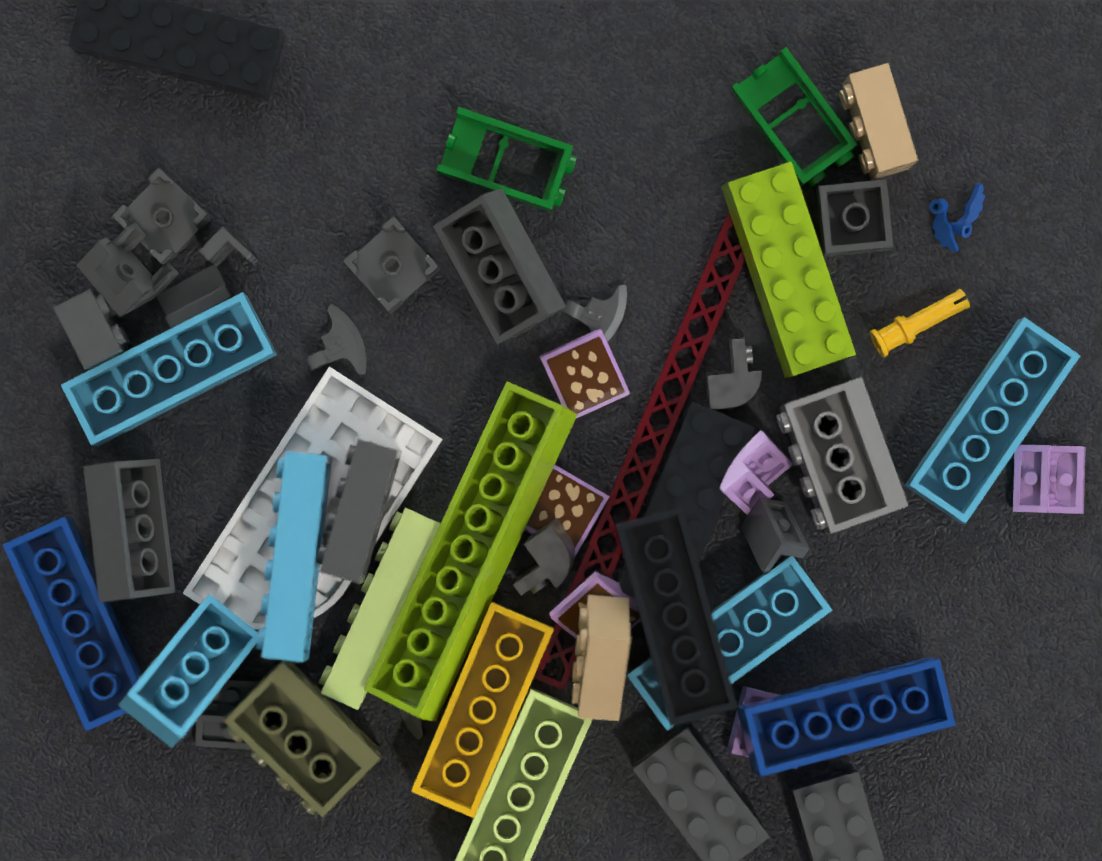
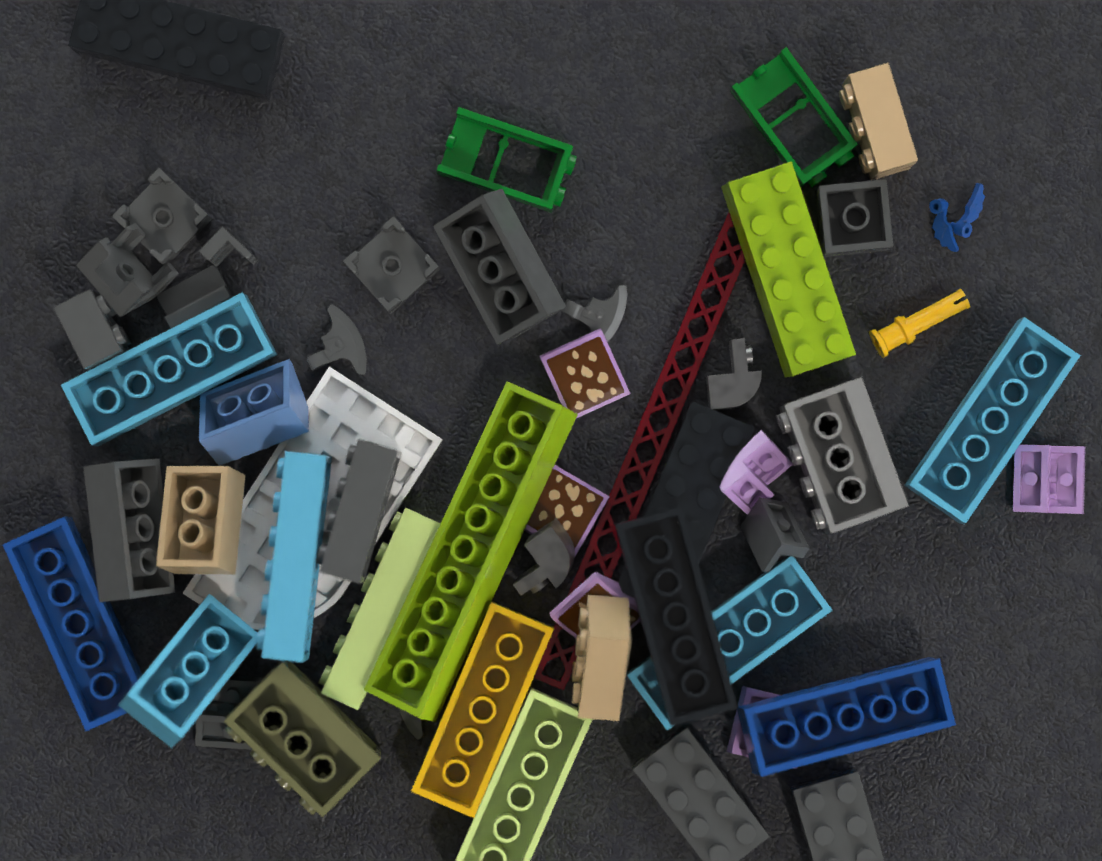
(200, 520): none -> tan brick
(252, 413): none -> medium blue slope

